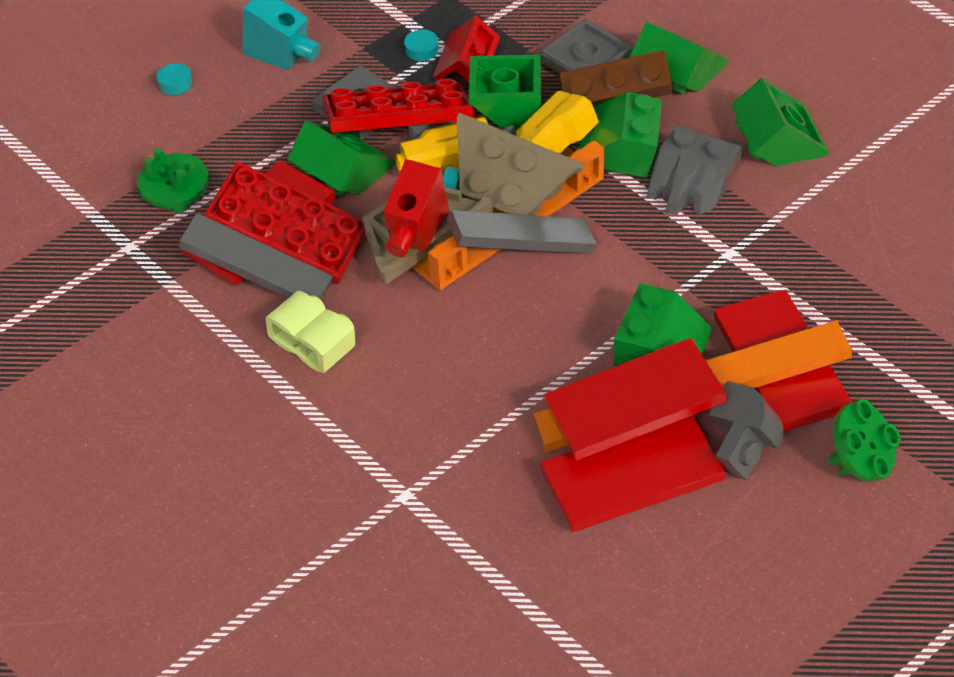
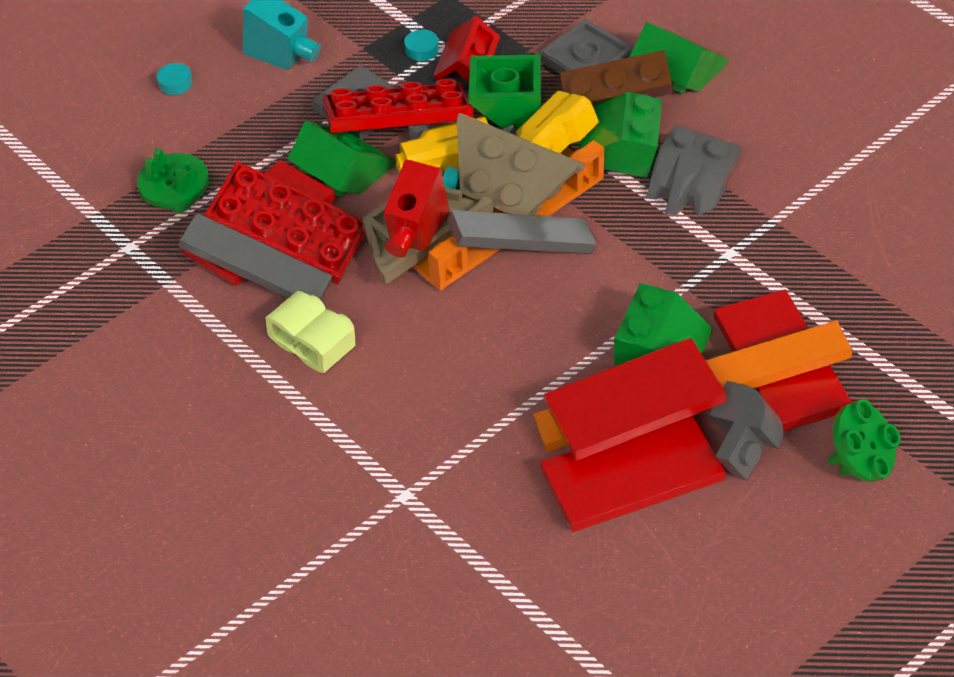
(777, 125): green slope -> none

